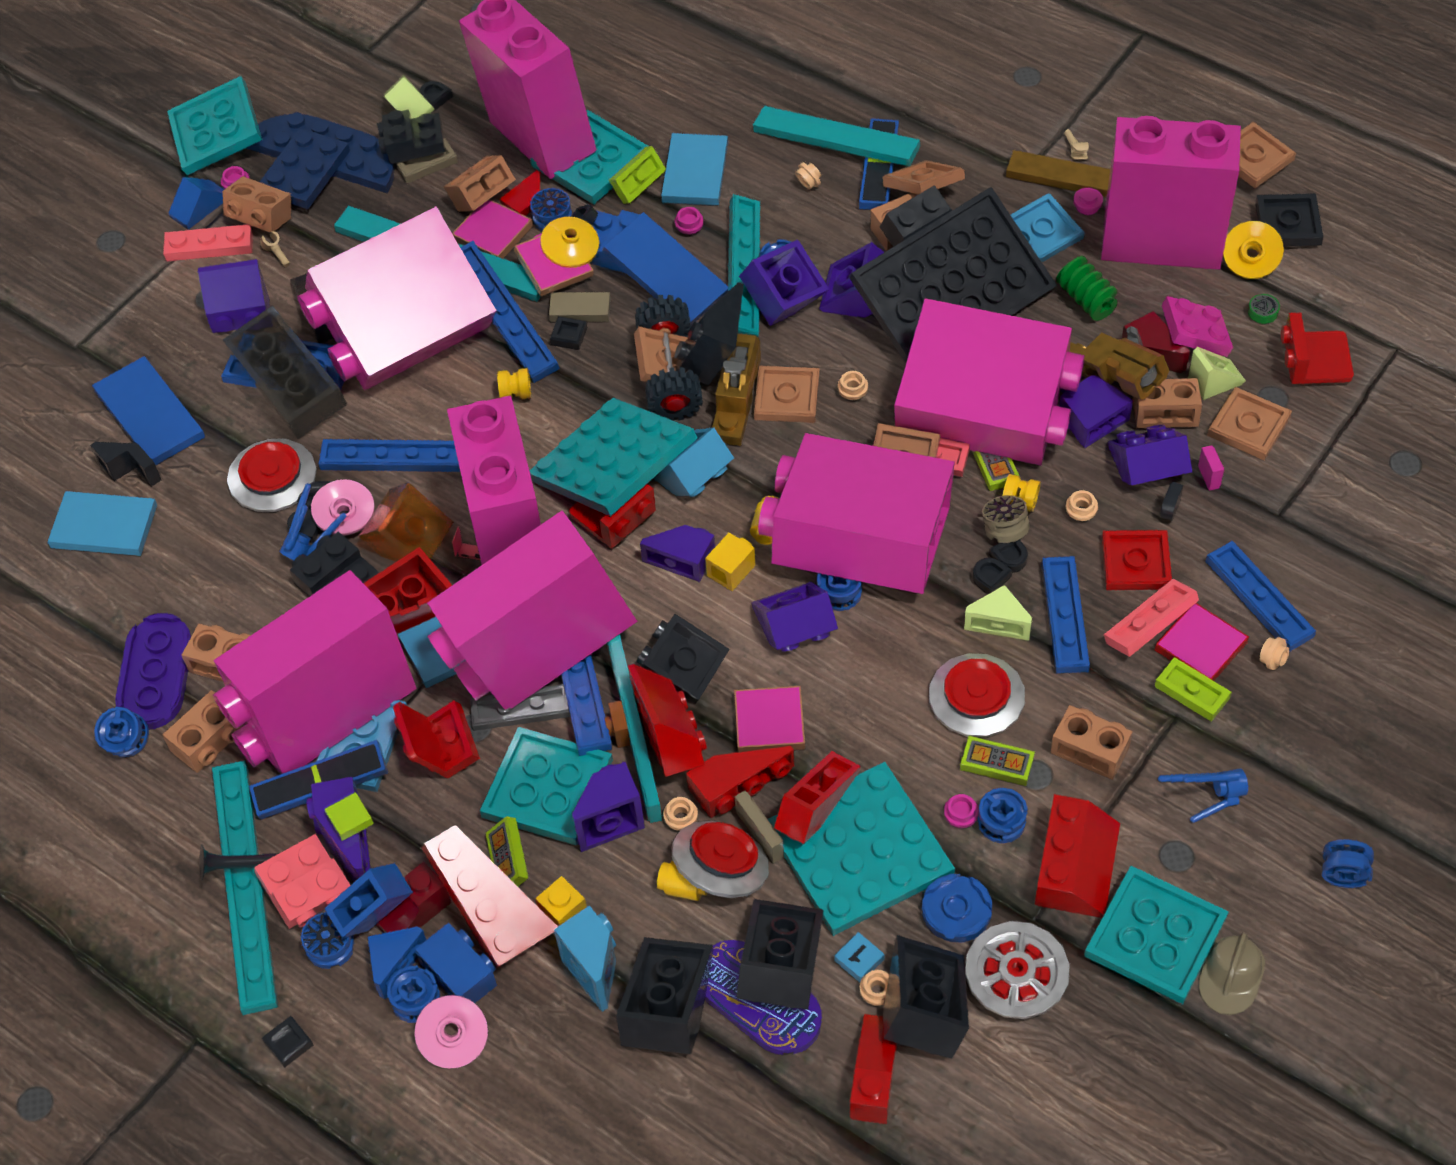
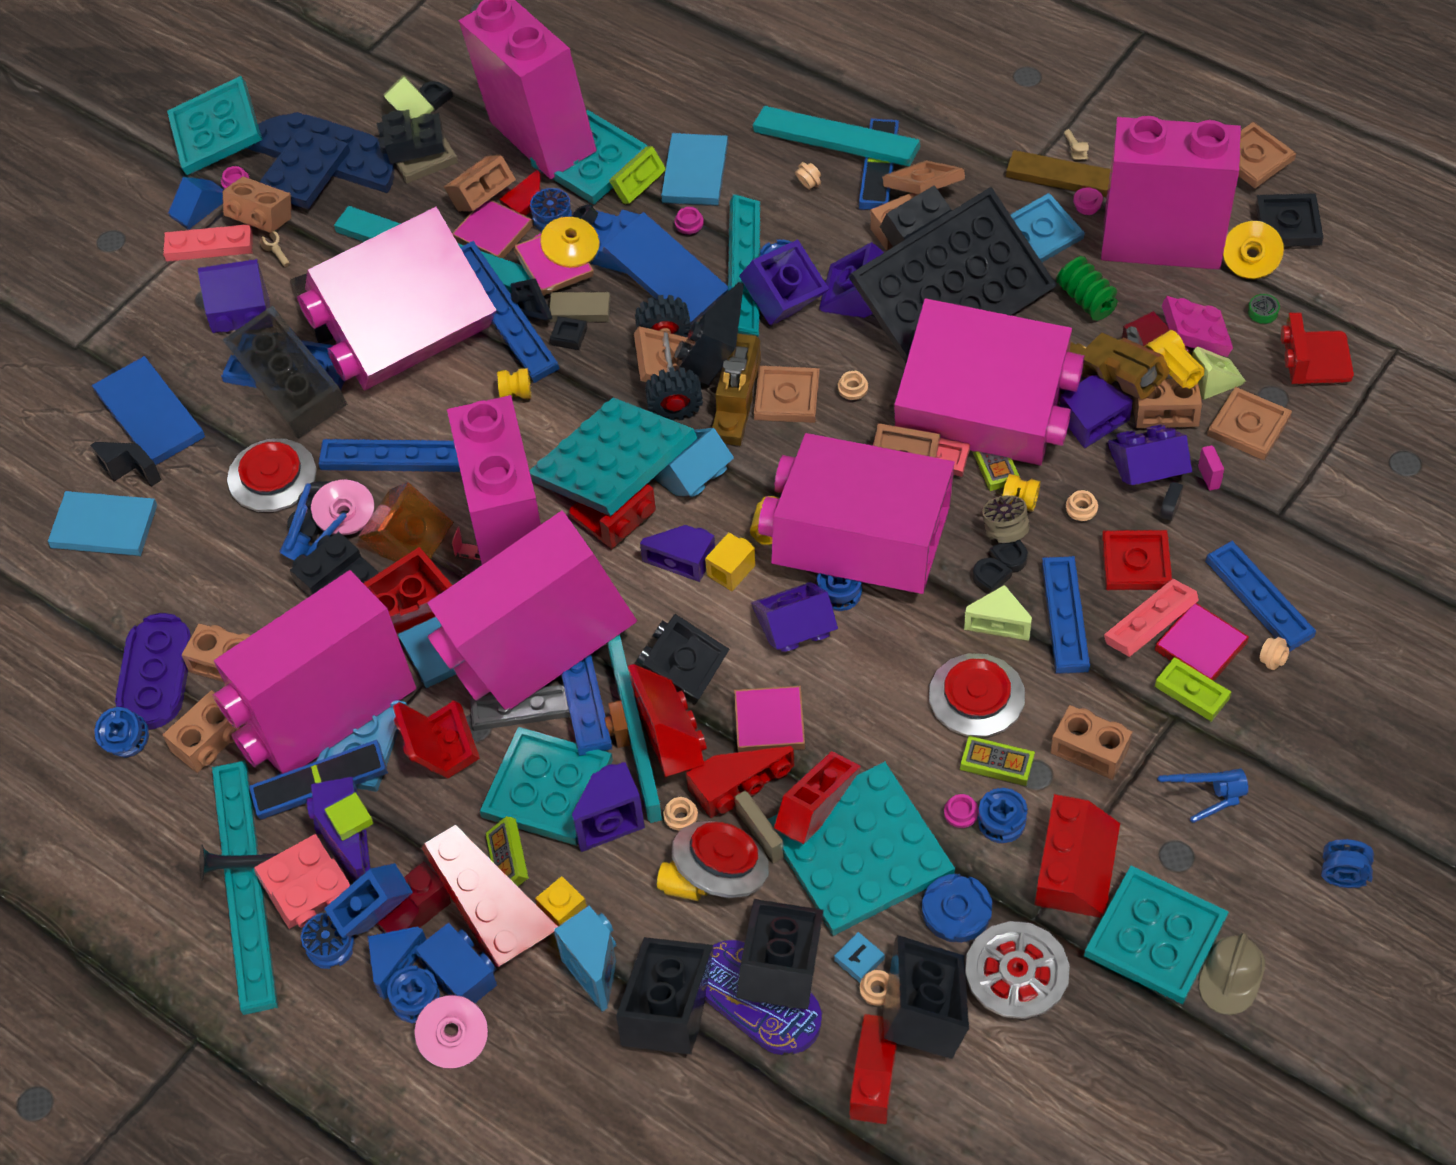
(287, 1041): black tile -> none
(530, 299): none -> black piece
(1181, 364): none -> yellow piece

